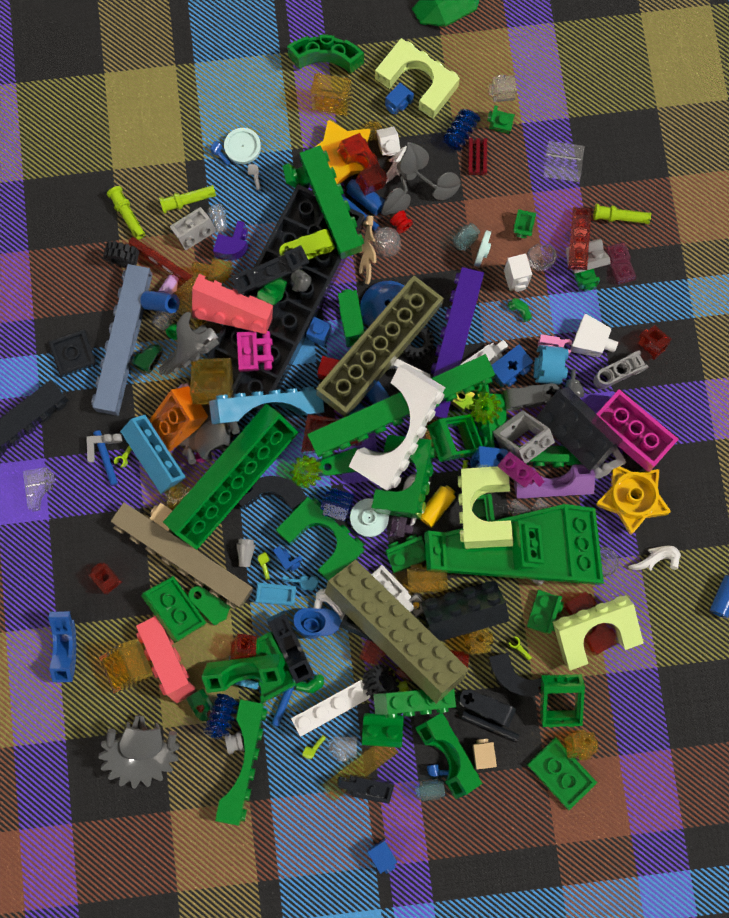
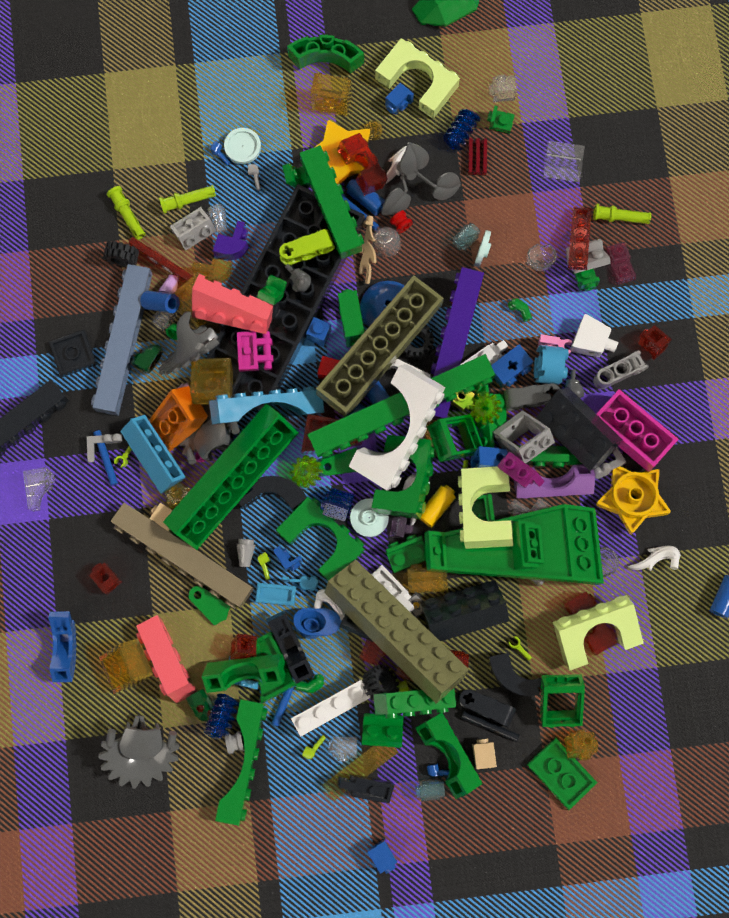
(173, 609): green tile -> none
(270, 271): black slope -> none
(388, 141): white brick -> none
(476, 647): clear yellow brick -> none
(518, 272): white brick -> none
(524, 223): green bracket -> none
(544, 612): green bracket -> none

